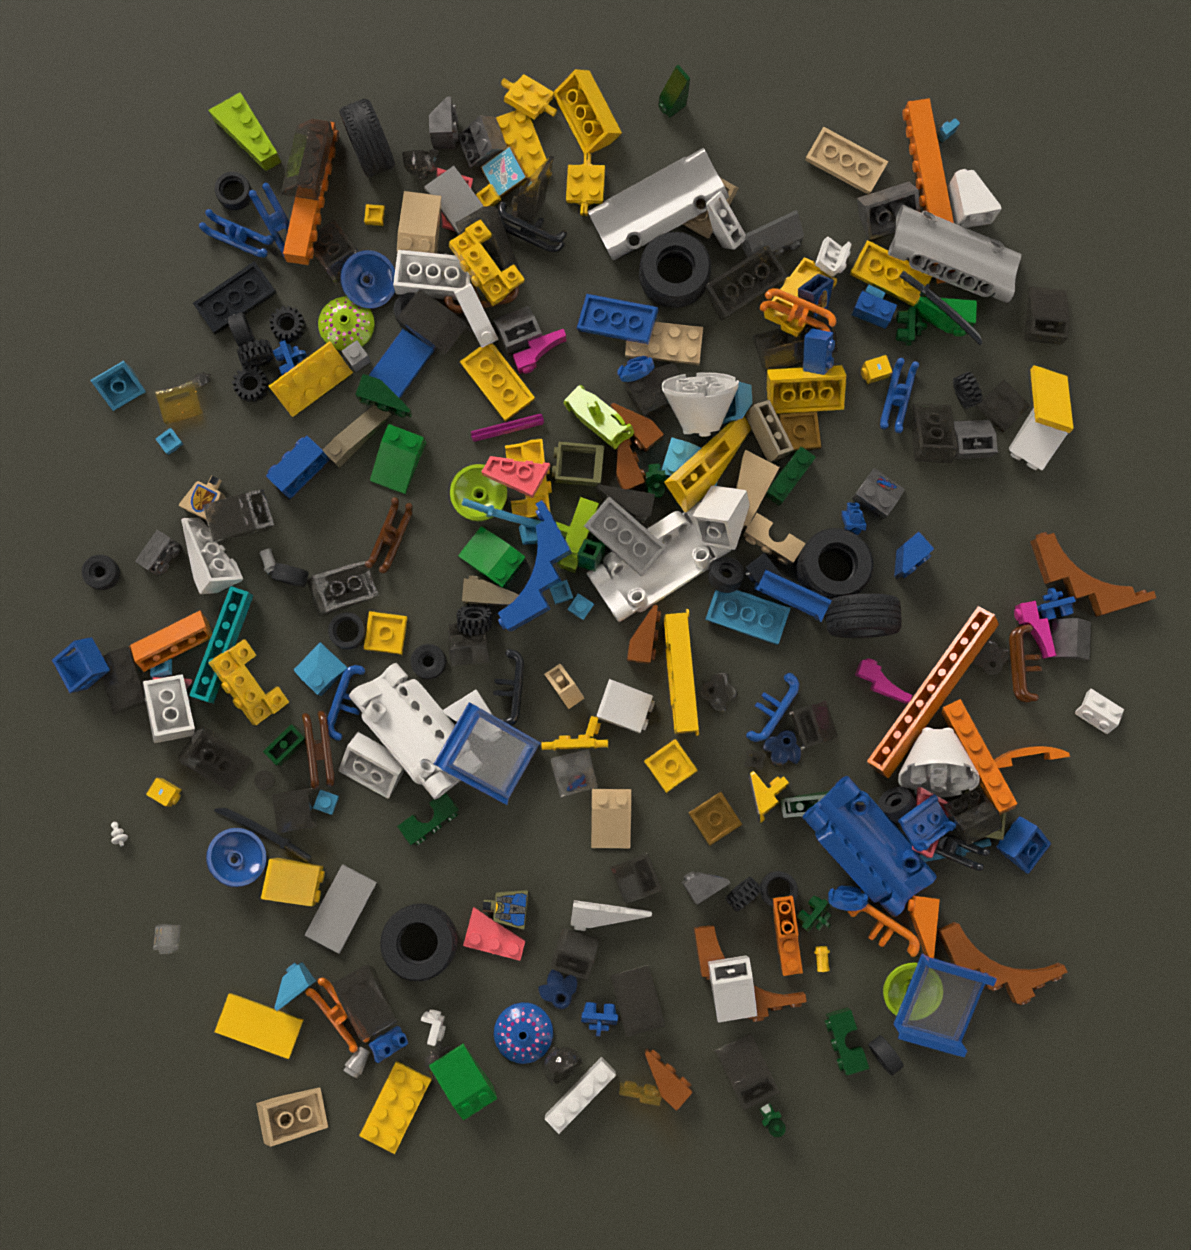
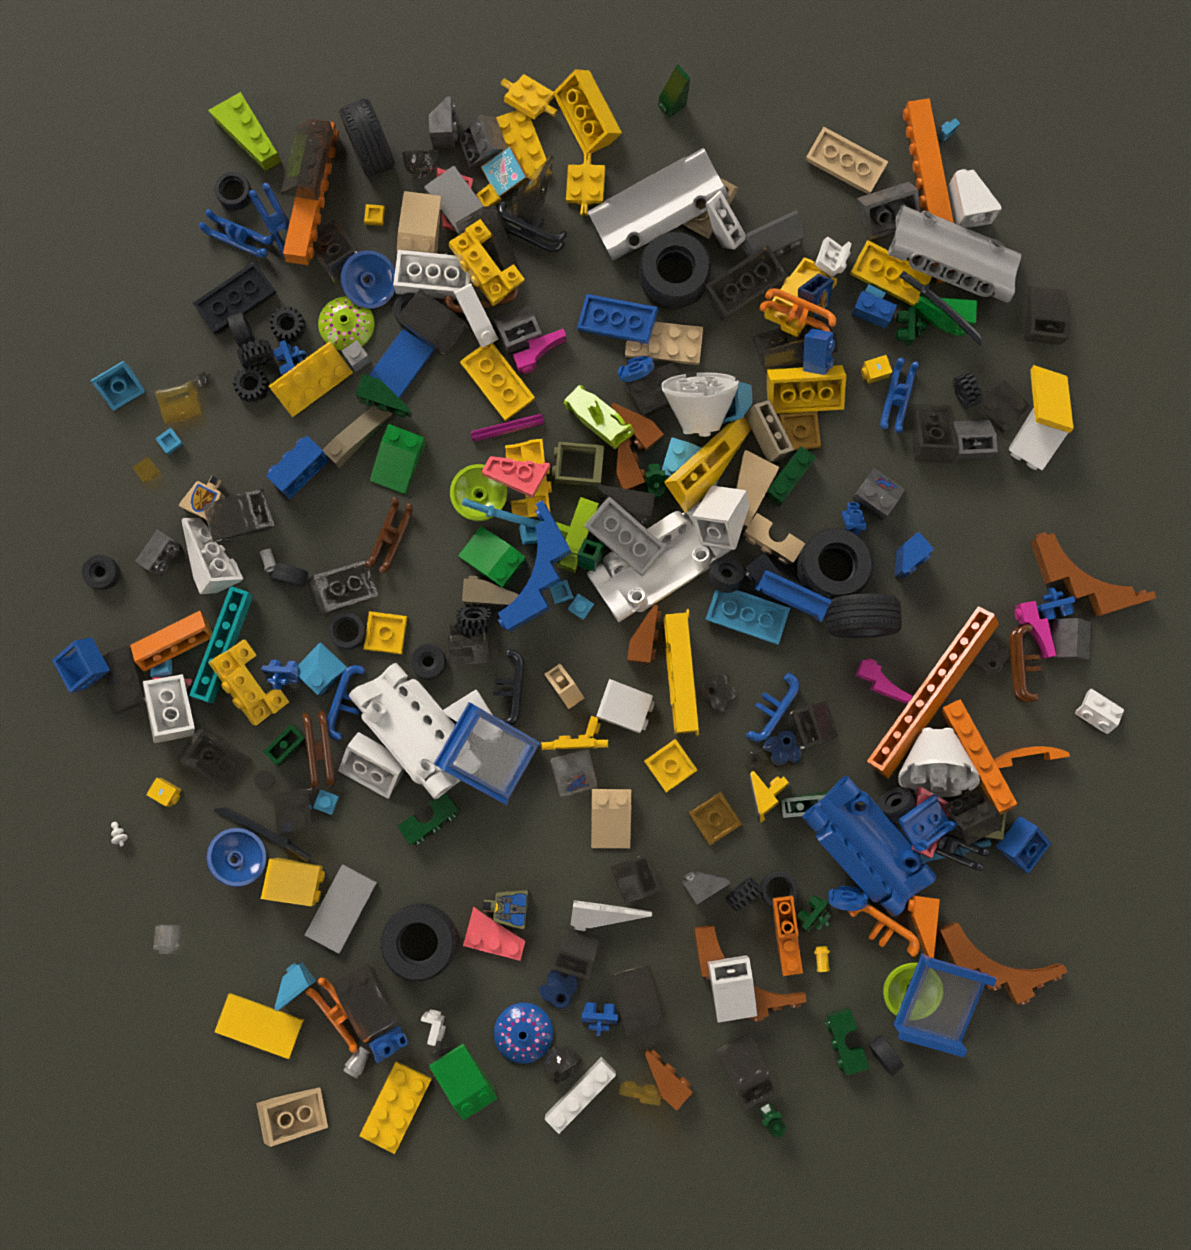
(146, 470): none -> clear yellow tile
(281, 675): none -> blue hips

